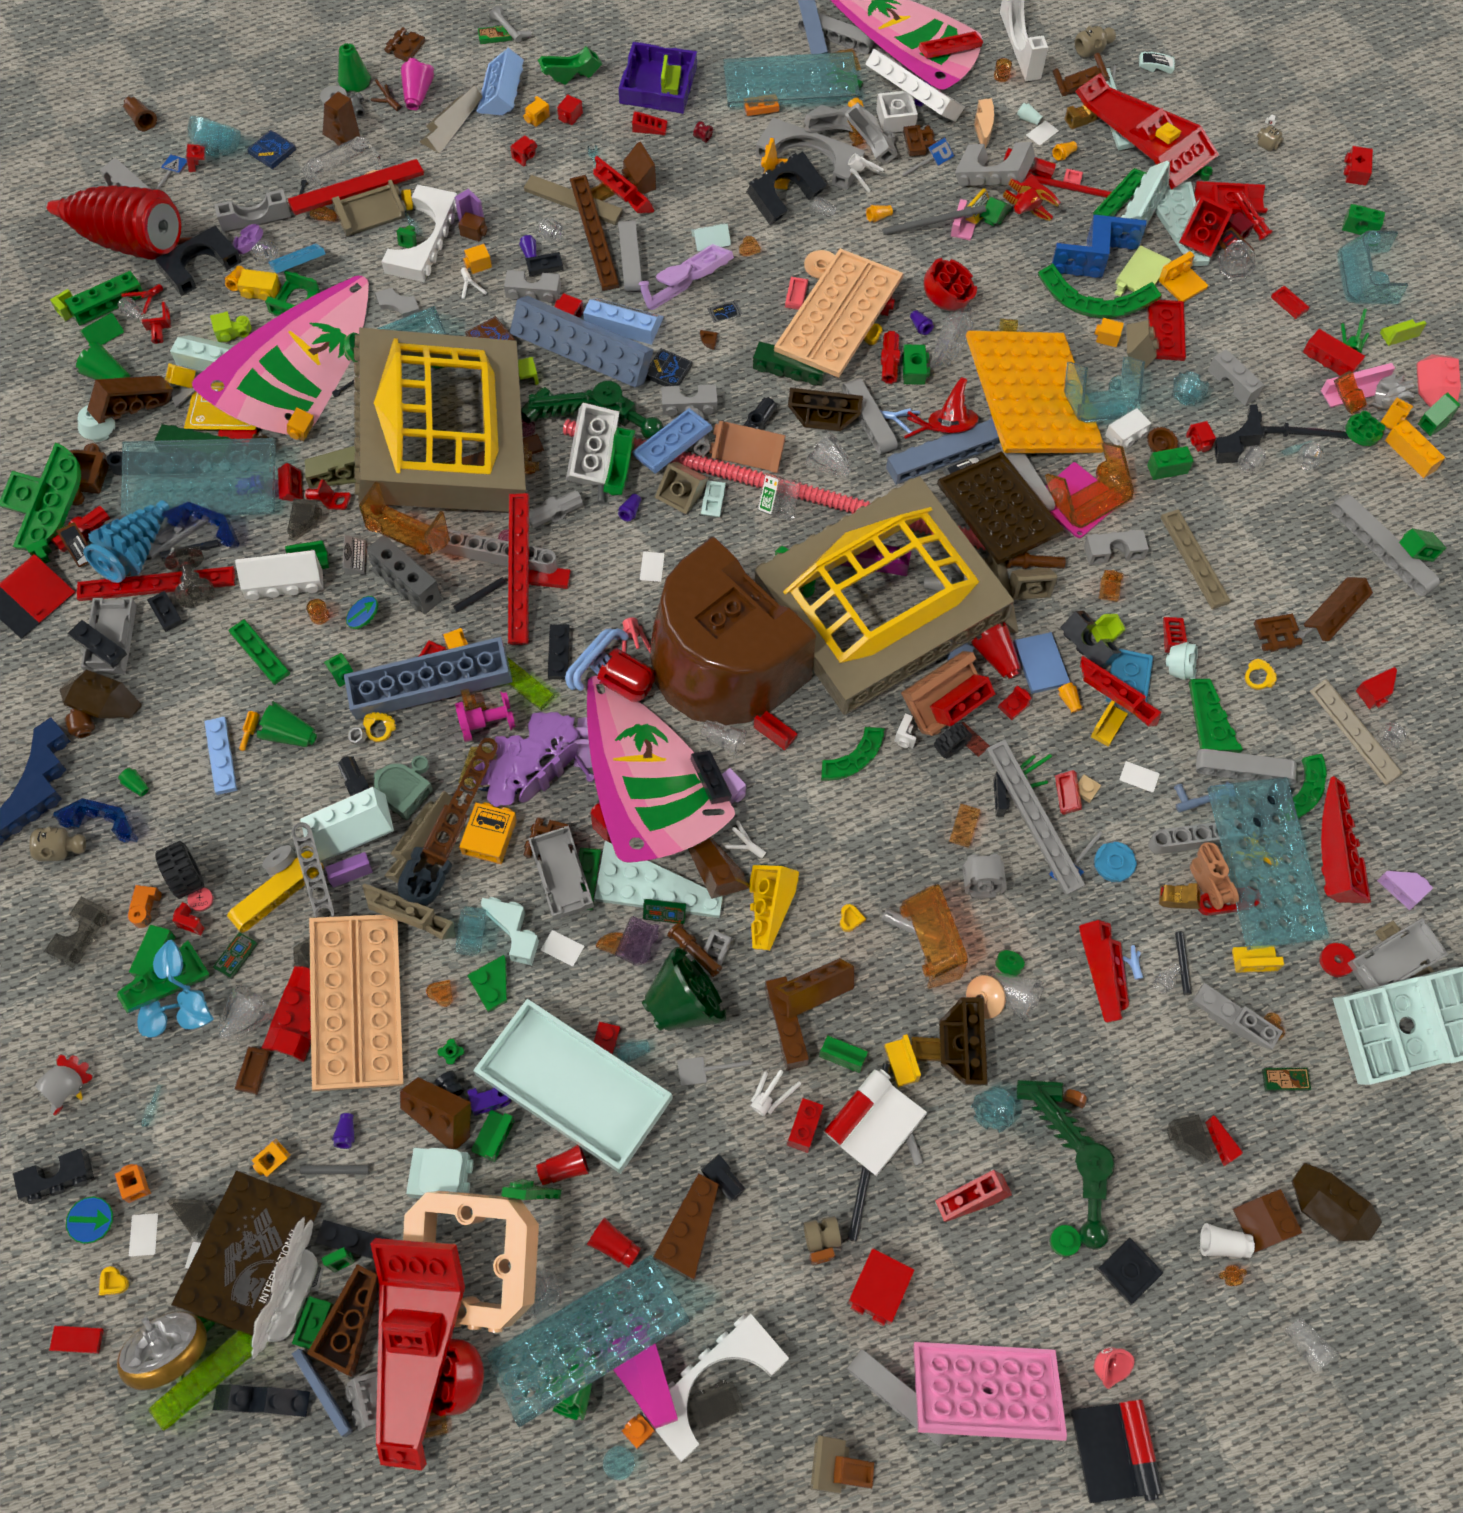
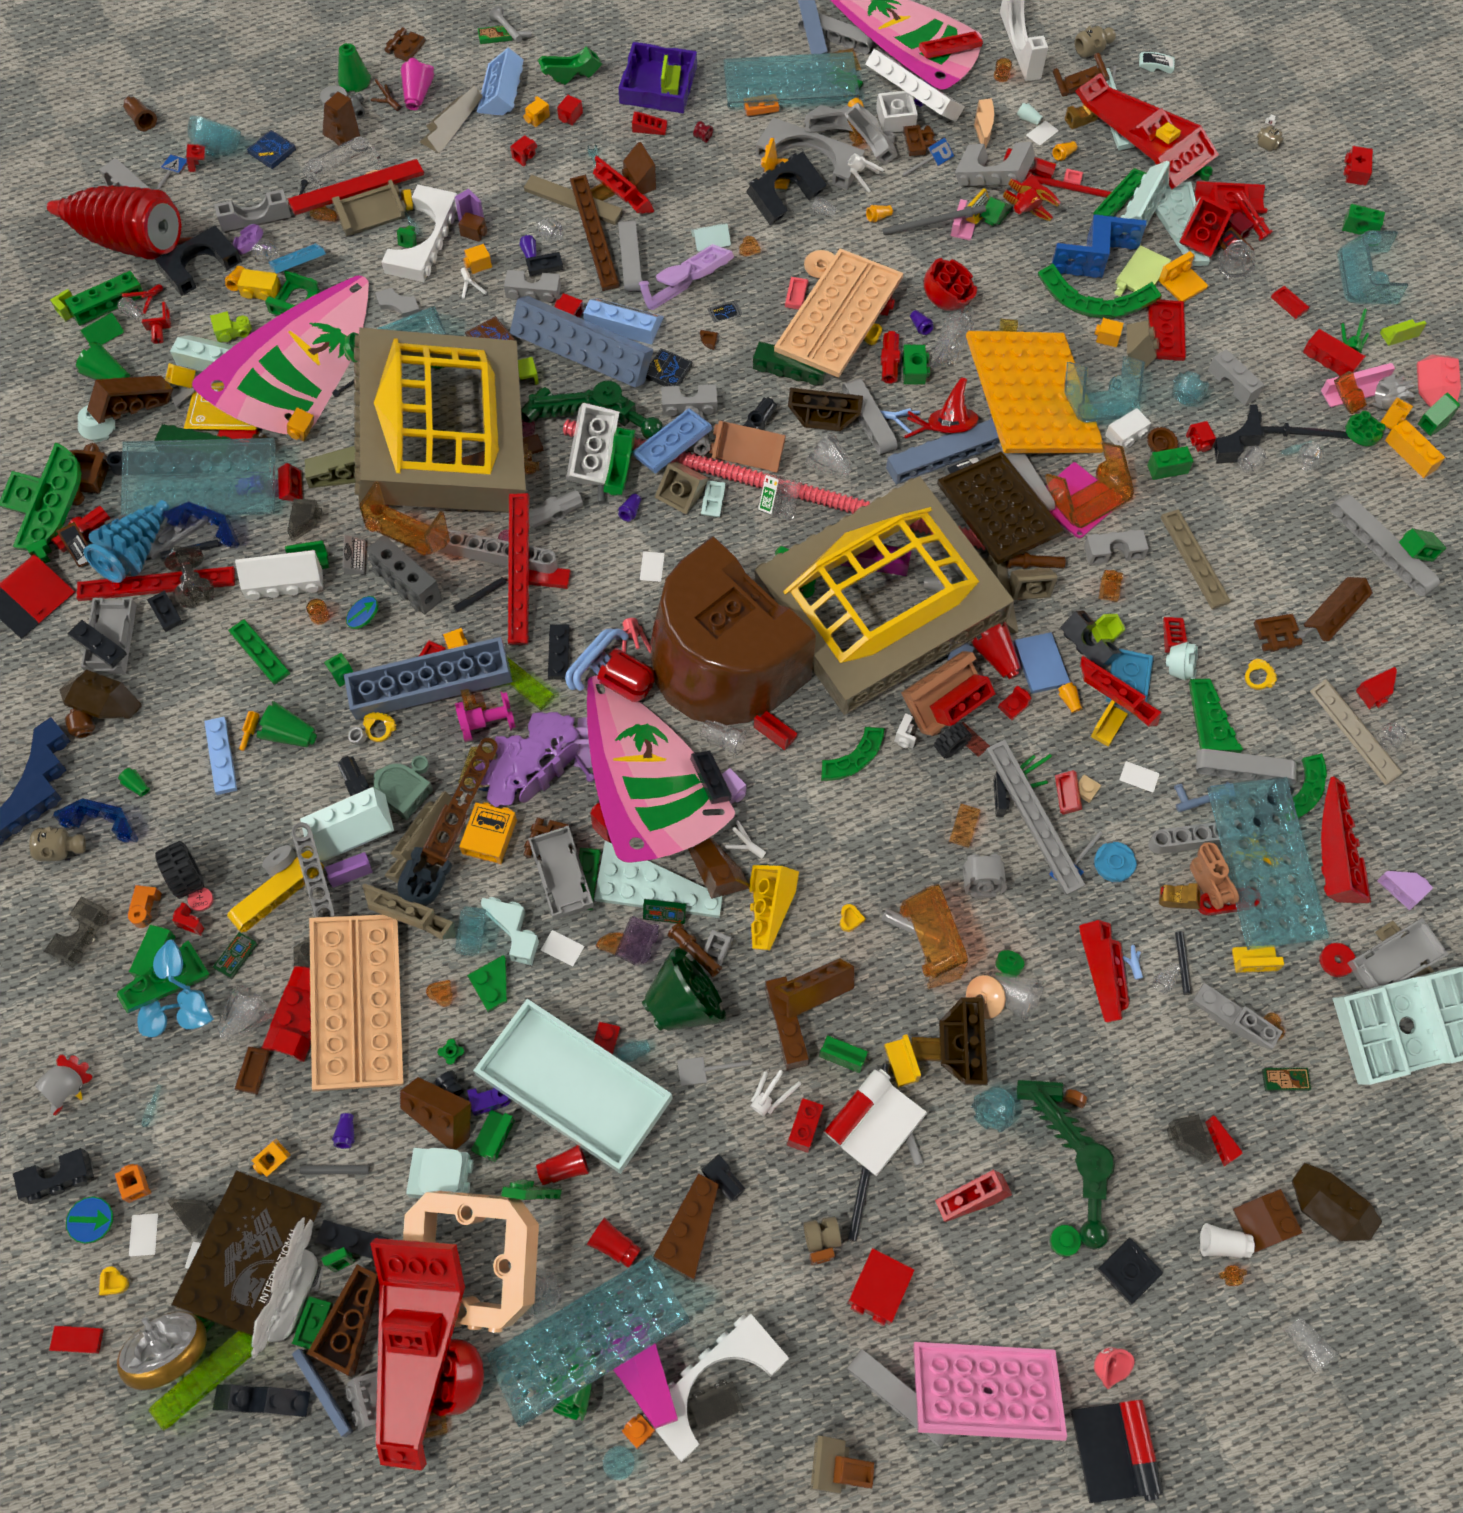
(328, 496): red bracket -> none

